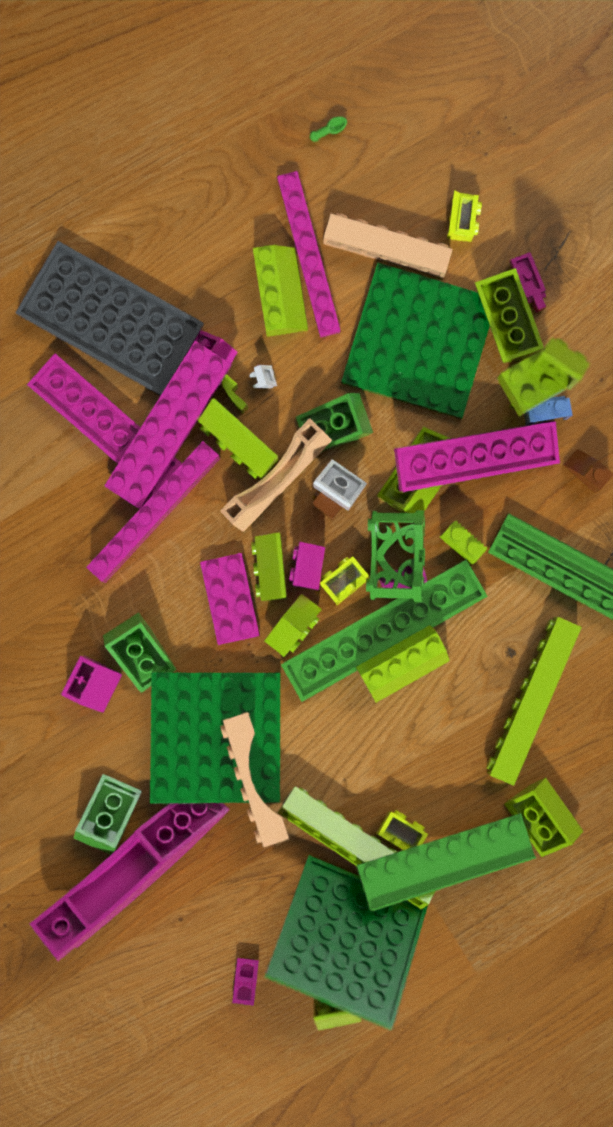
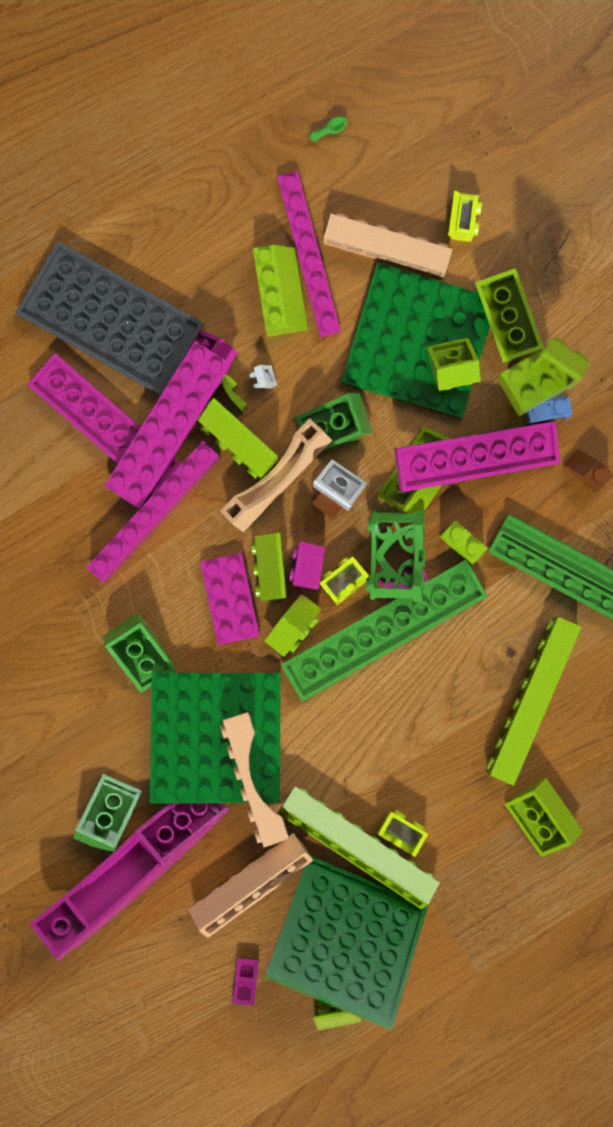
(91, 684): dark pink slope -> none
(250, 885): none -> light nougat brick
(403, 663): lime slope -> none
(445, 862): bright green plate -> none
(454, 364): none -> lime slope
(530, 280): dark pink hinge -> none

